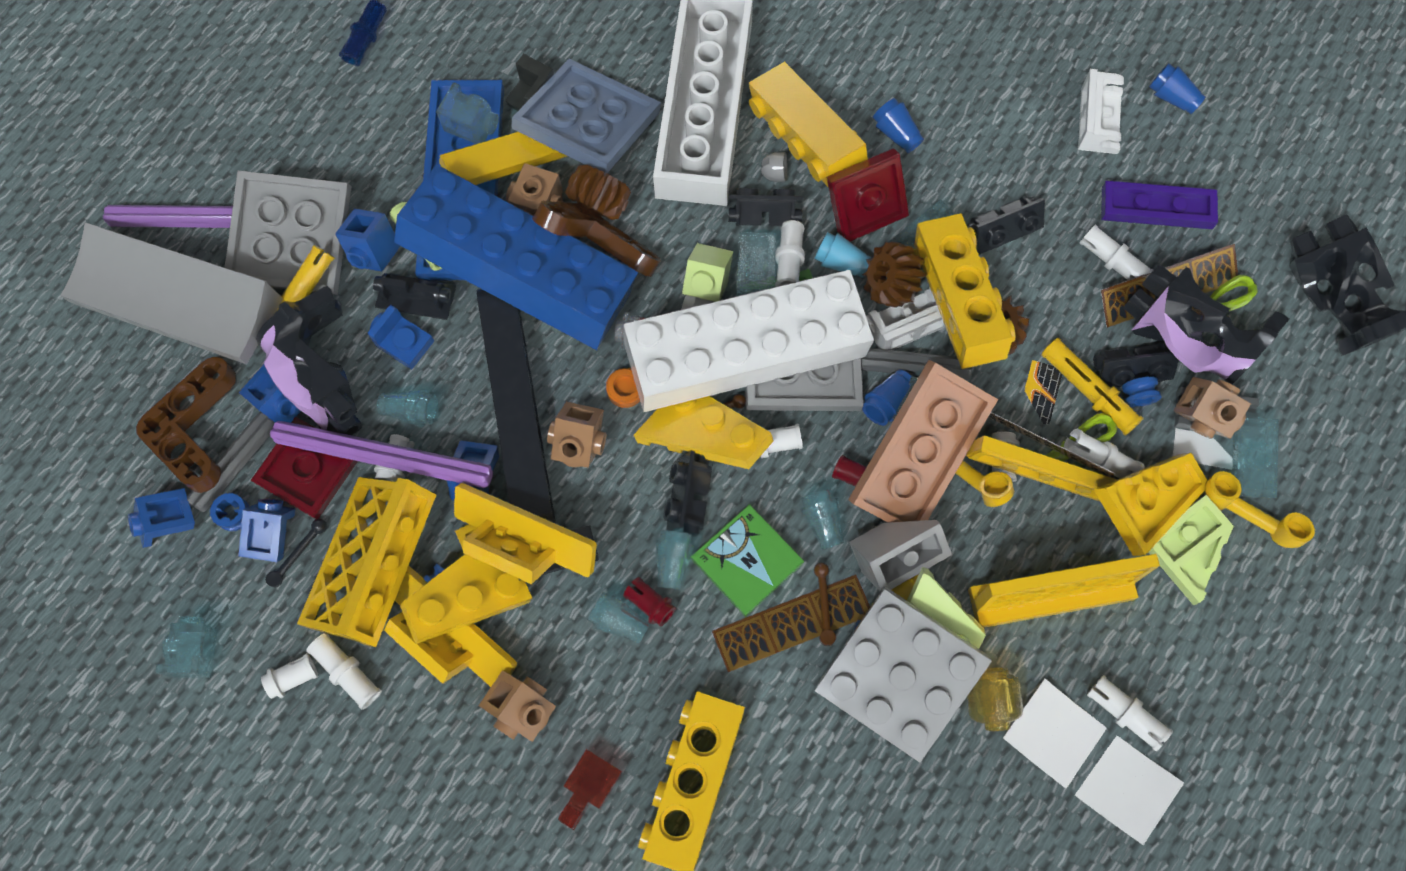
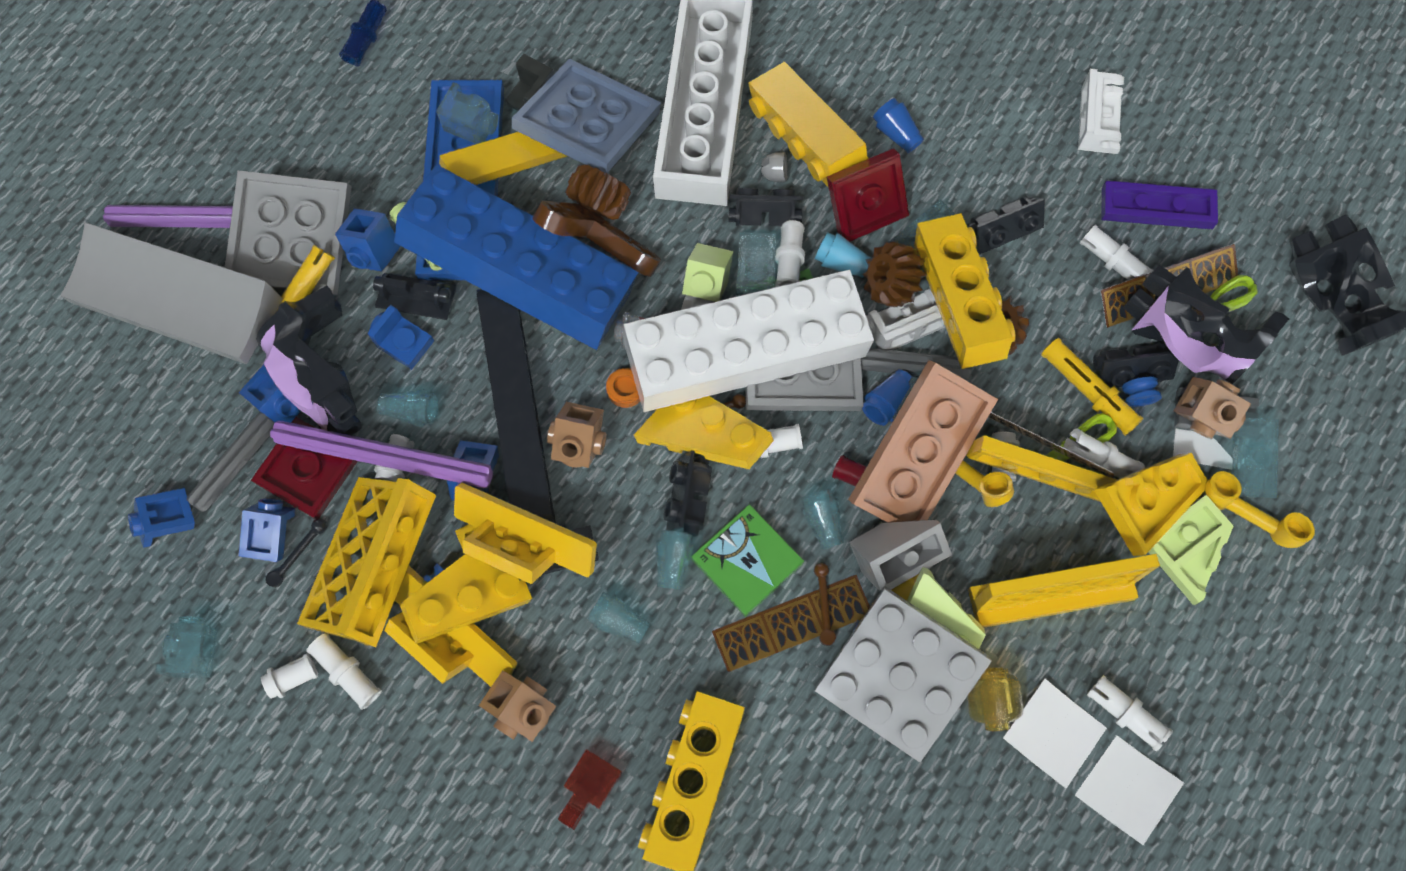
(174, 430): reddish brown beam -> none
(217, 511): blue bush -> none
(533, 187): medium nougat brick -> none
(650, 602): dark red pin -> none
(1043, 388): sticker -> none
(1177, 89): blue cone -> none

